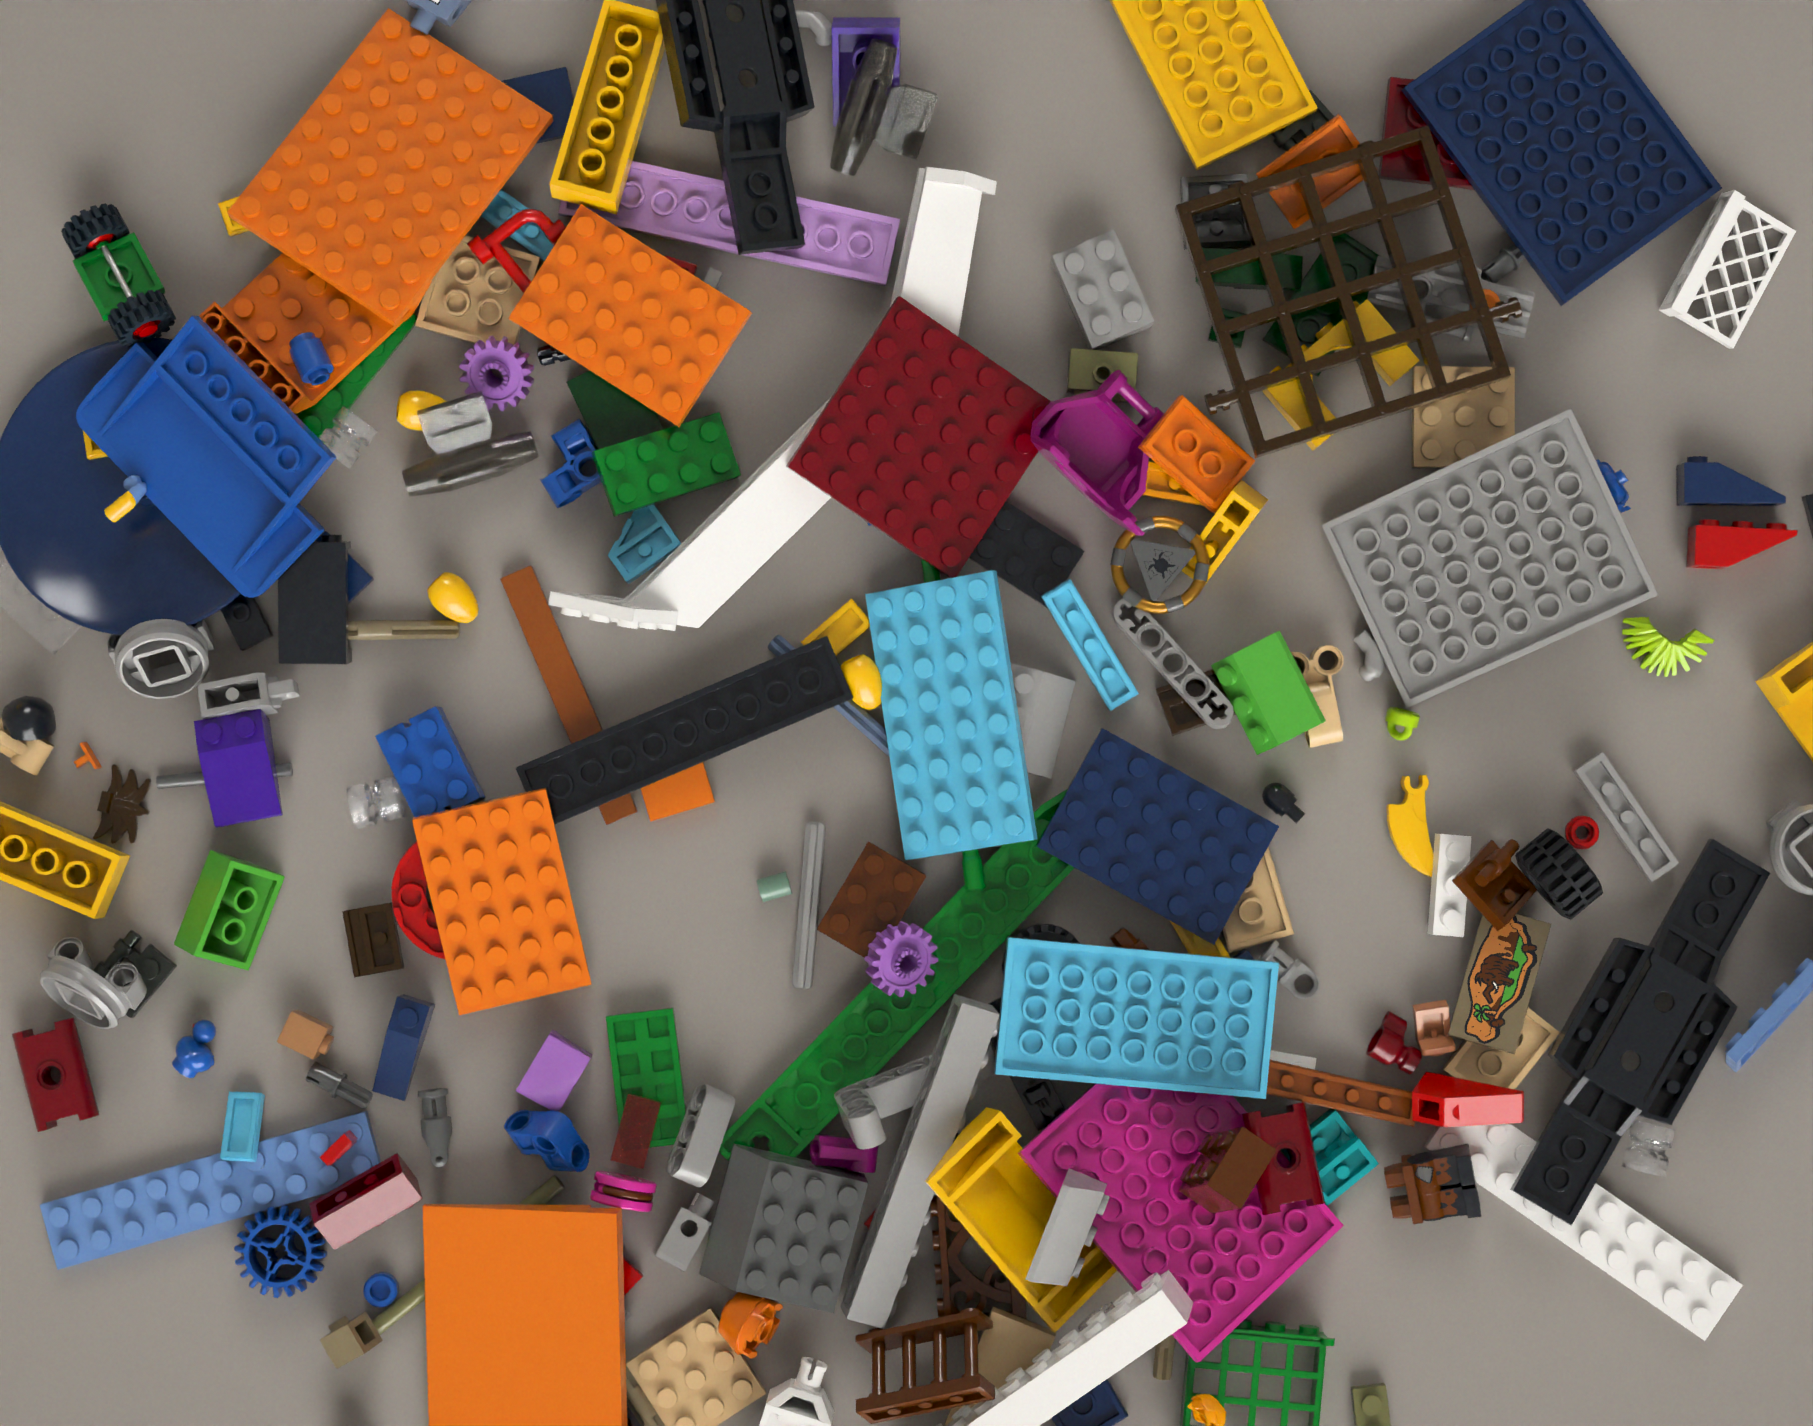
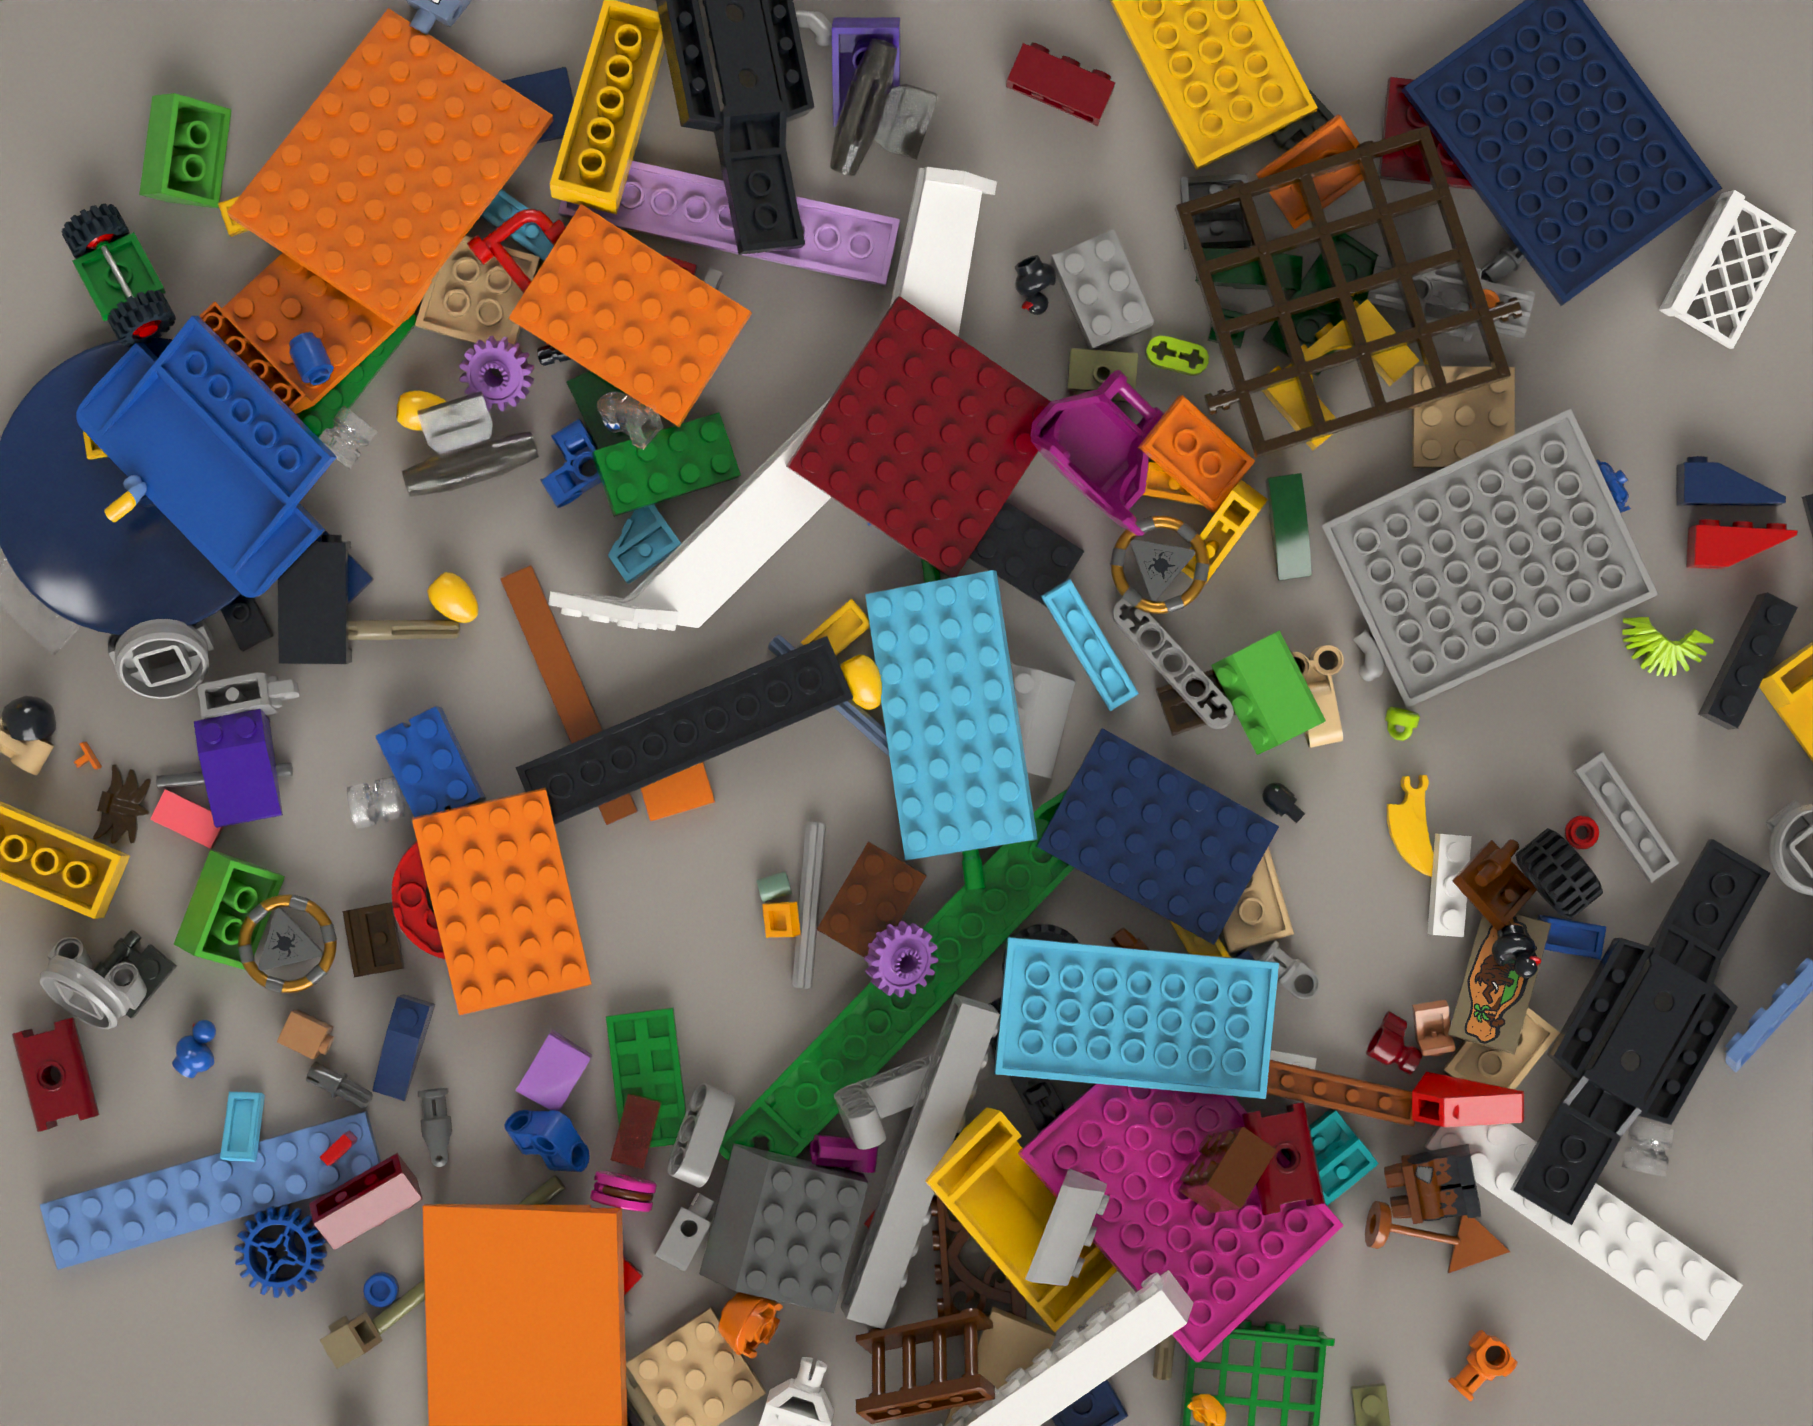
(185, 151): none -> bright green slope
(186, 818): none -> coral tile
(287, 943): none -> piece
(629, 416): none -> clear leg
(781, 919): none -> light orange plate
(1031, 279): none -> black animal
(1061, 83): none -> dark red brick
(1180, 348): none -> lime beam
(1289, 526): none -> dark green slope
(1471, 1244): none -> dark orange piece
(1479, 1368): none -> orange connector
(1516, 948): none -> black animal
(1574, 937): none -> blue tile
(1747, 661): none -> black brick

